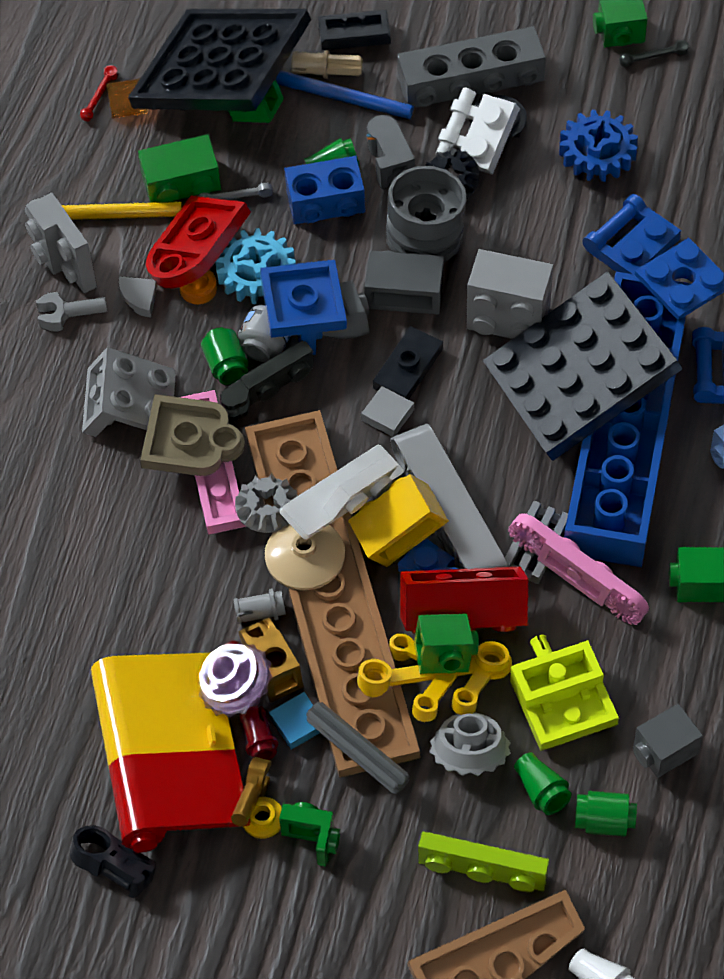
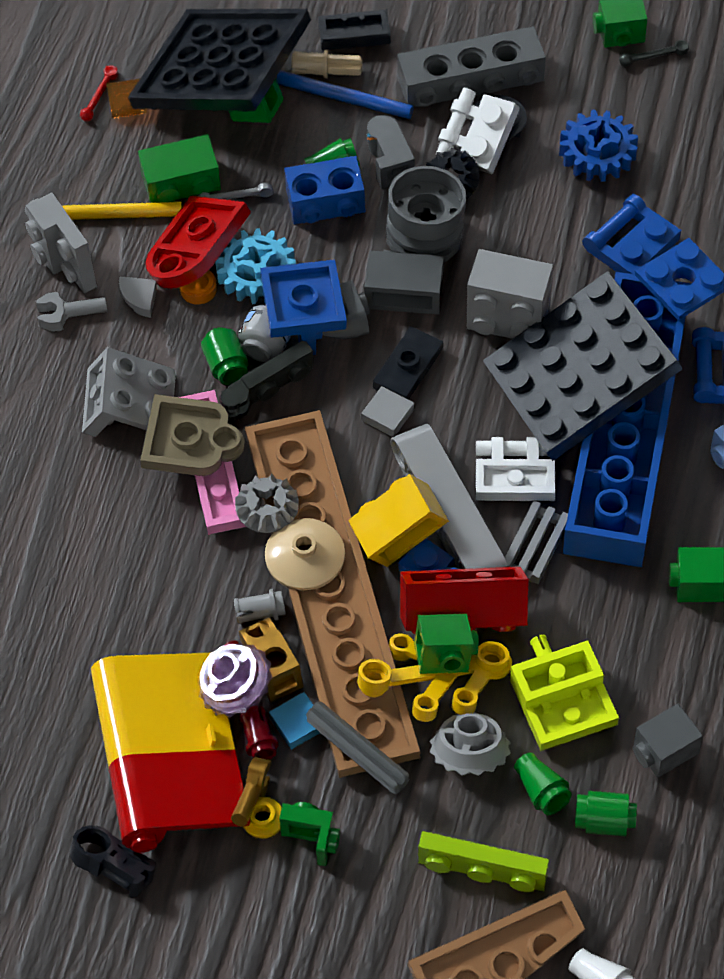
(342, 492): white bracket -> none
(514, 478): none -> white plate
(578, 569): bright pink plate -> none

